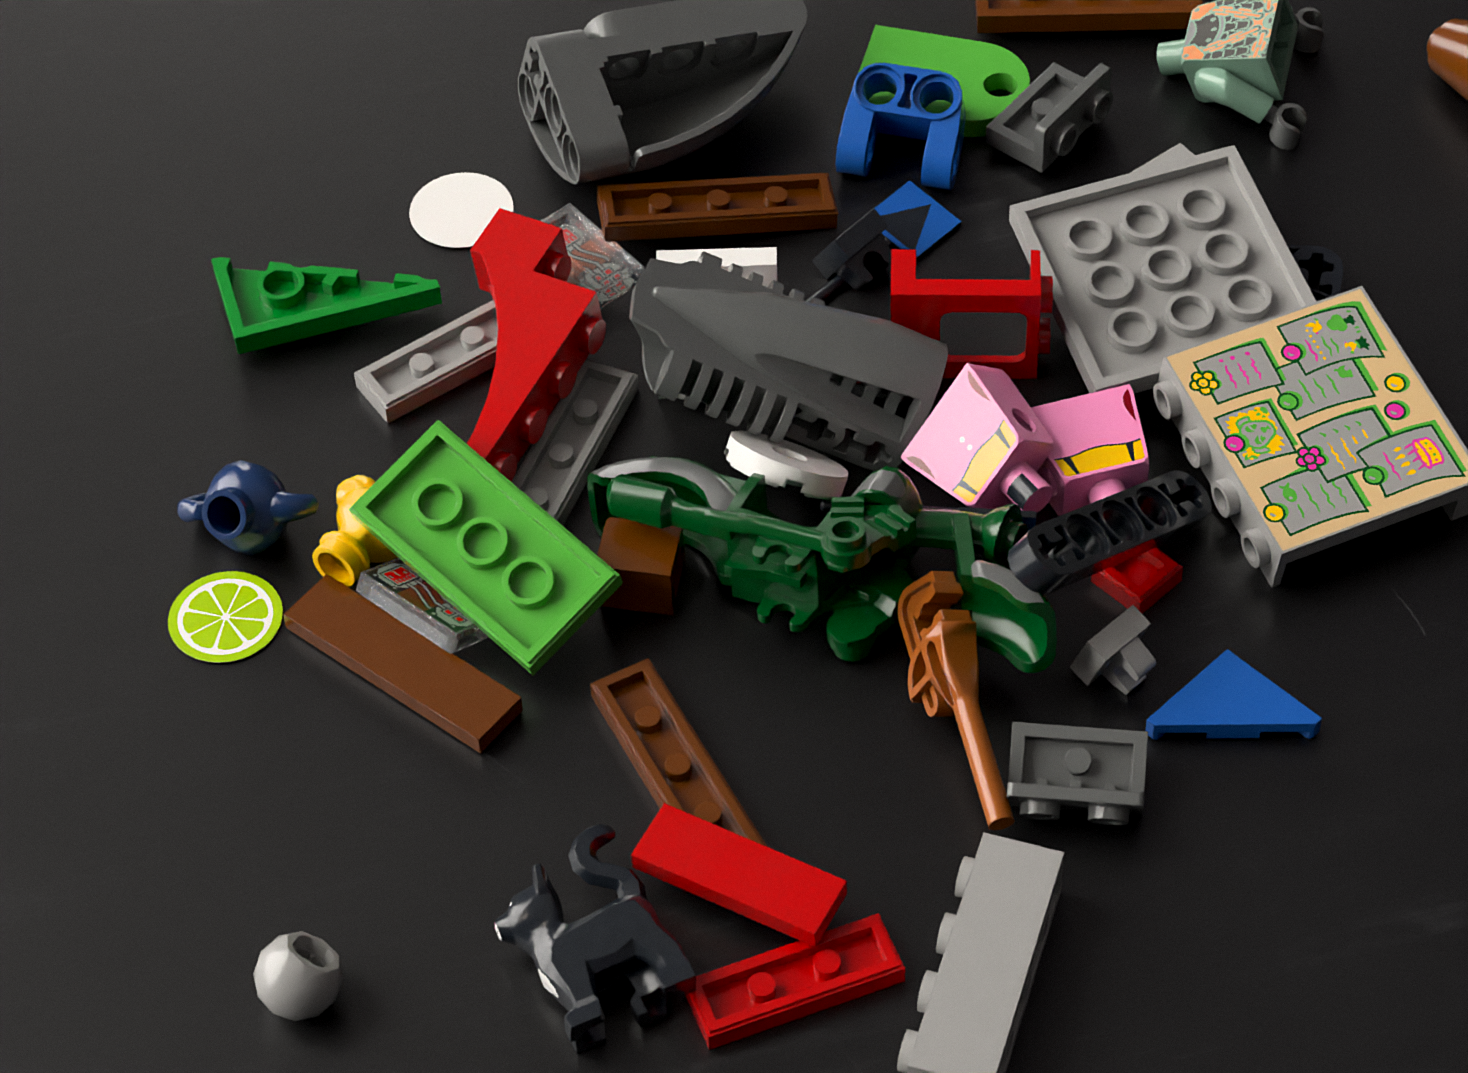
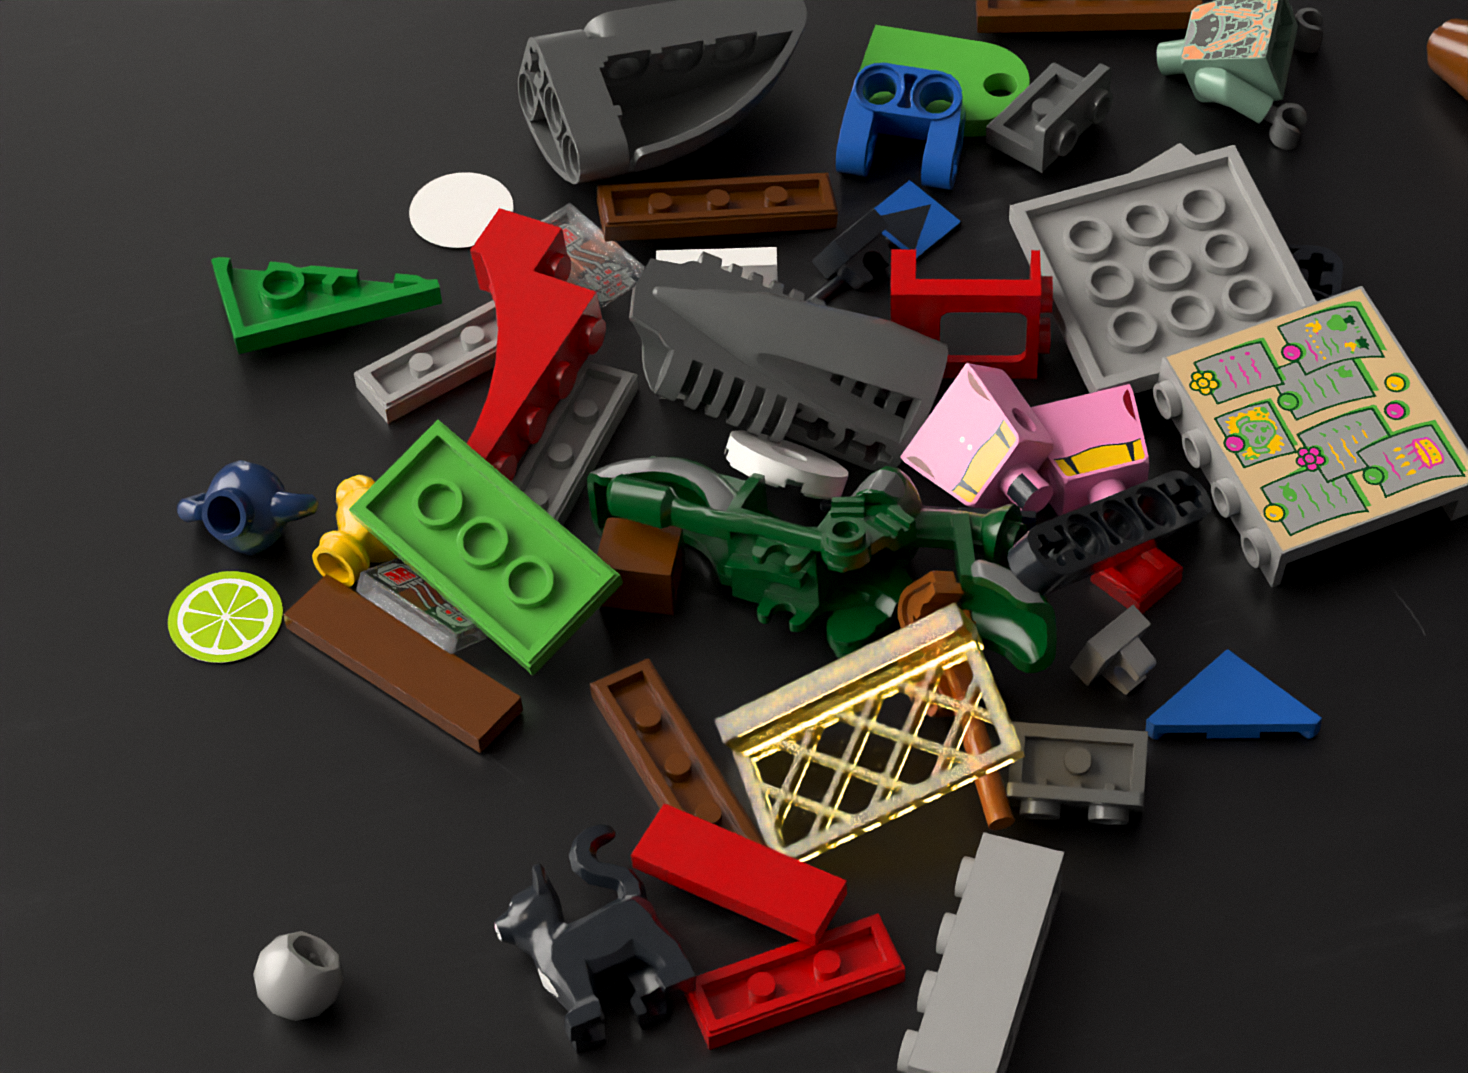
(859, 684): none -> clear yellow fence

